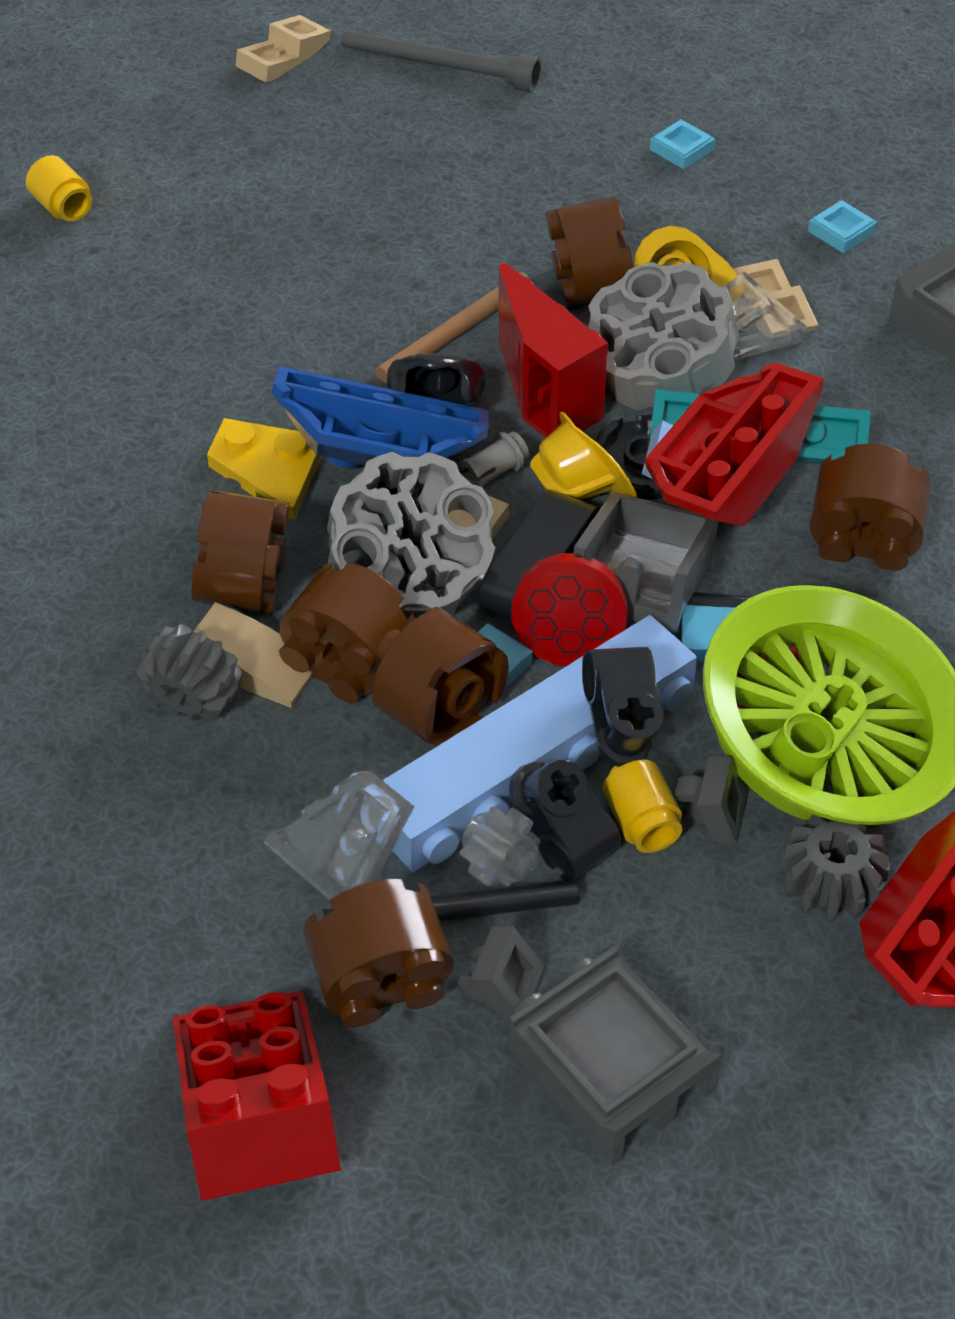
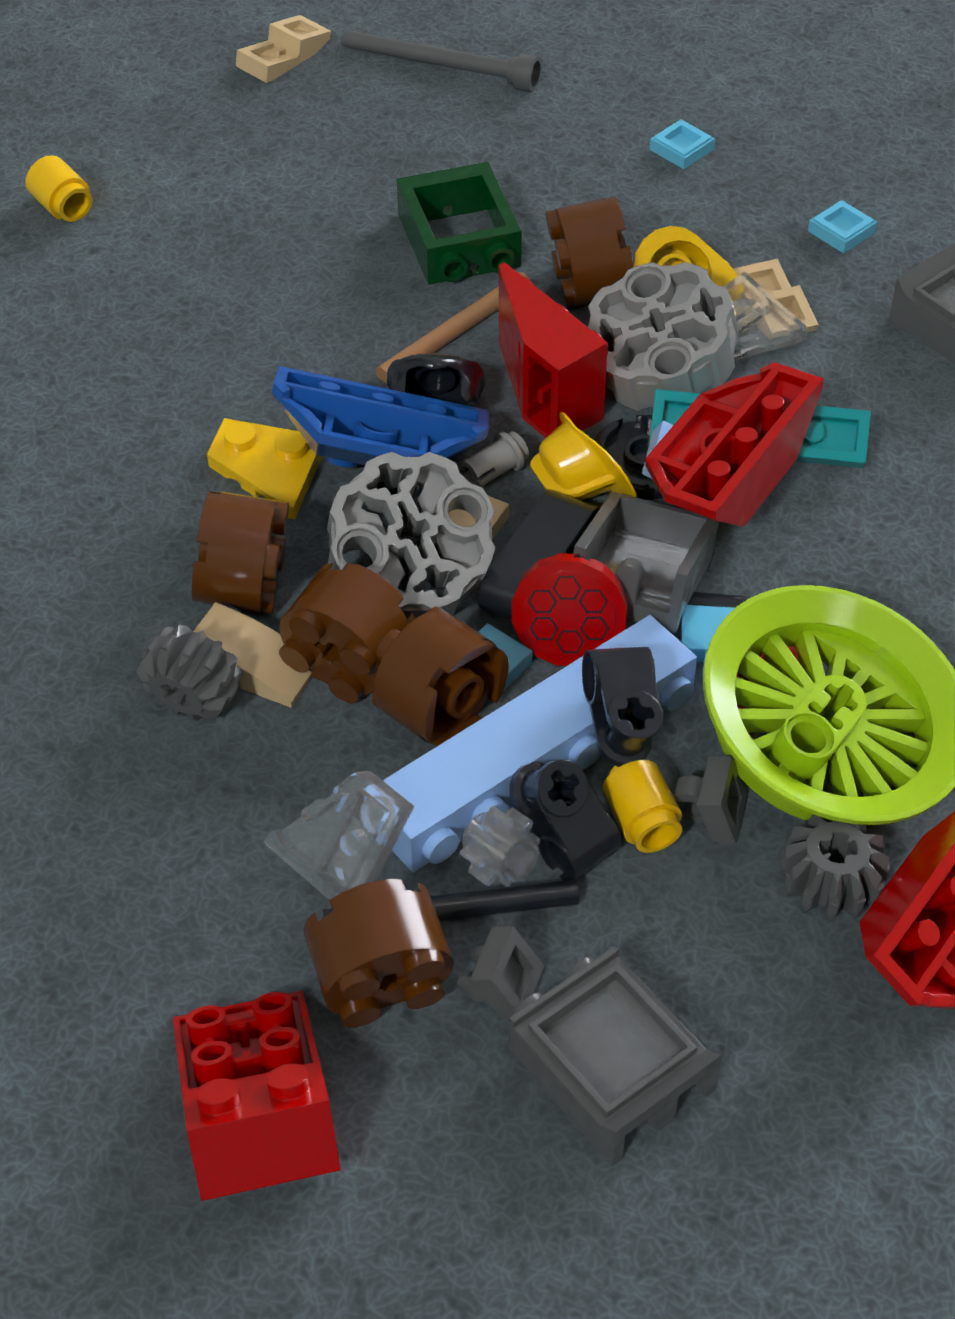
(453, 194): none -> dark green window
(870, 506): reddish brown brick -> none

